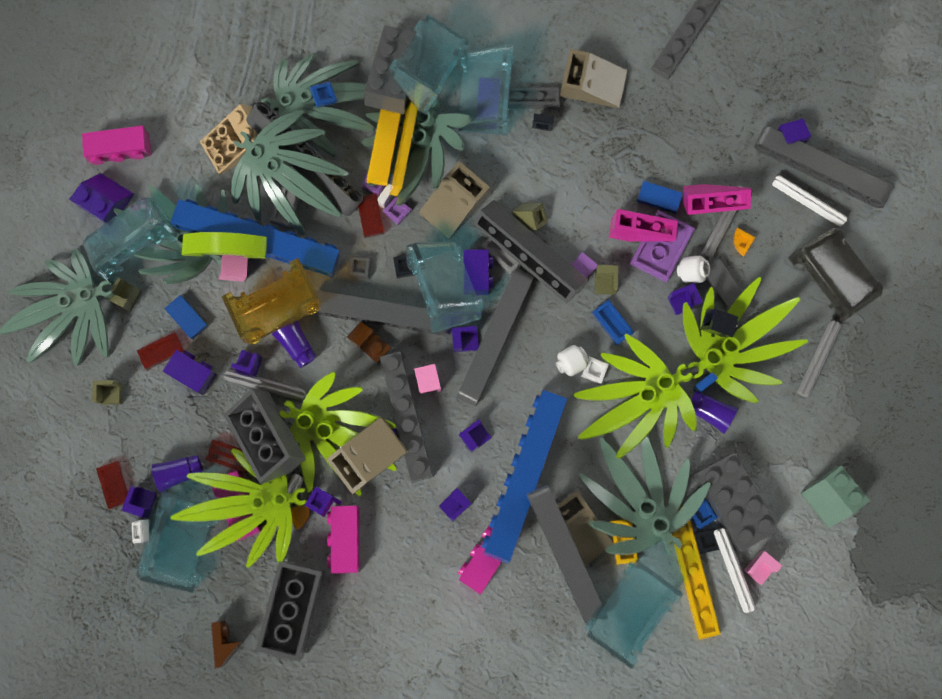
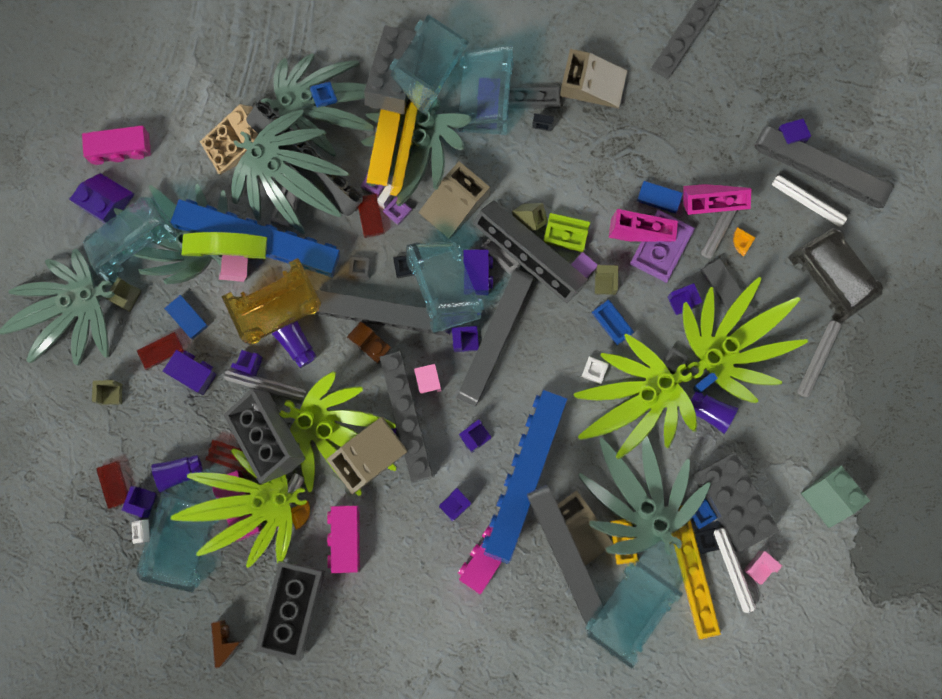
(321, 501): dark purple panel -> none
(566, 232): none -> lime plate
(572, 360): white head -> none
(675, 359): none -> dark grey tile
(693, 269): white head -> none
(719, 323): black brick -> none

